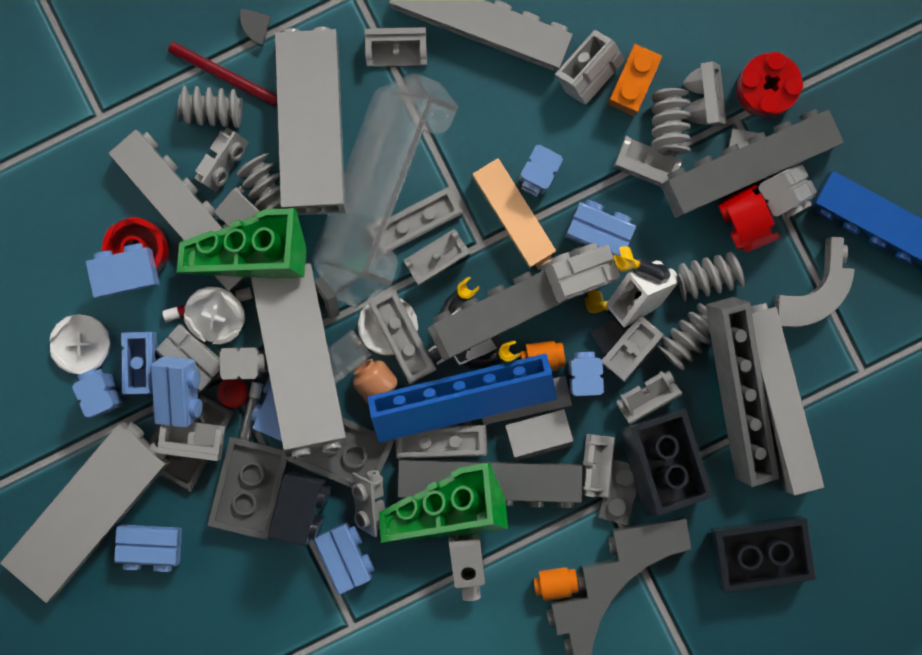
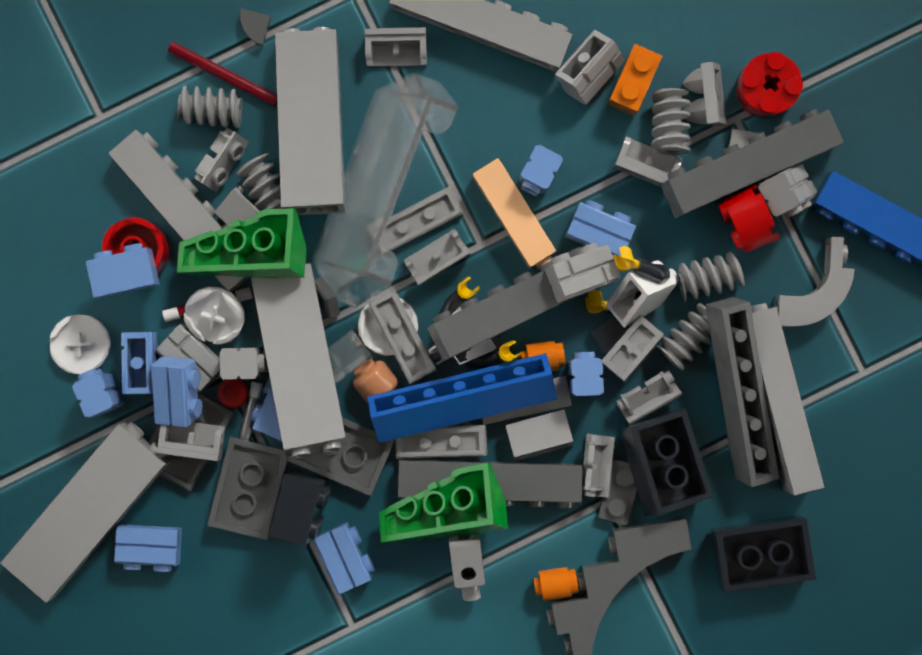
(365, 492): light grey hinge -> none

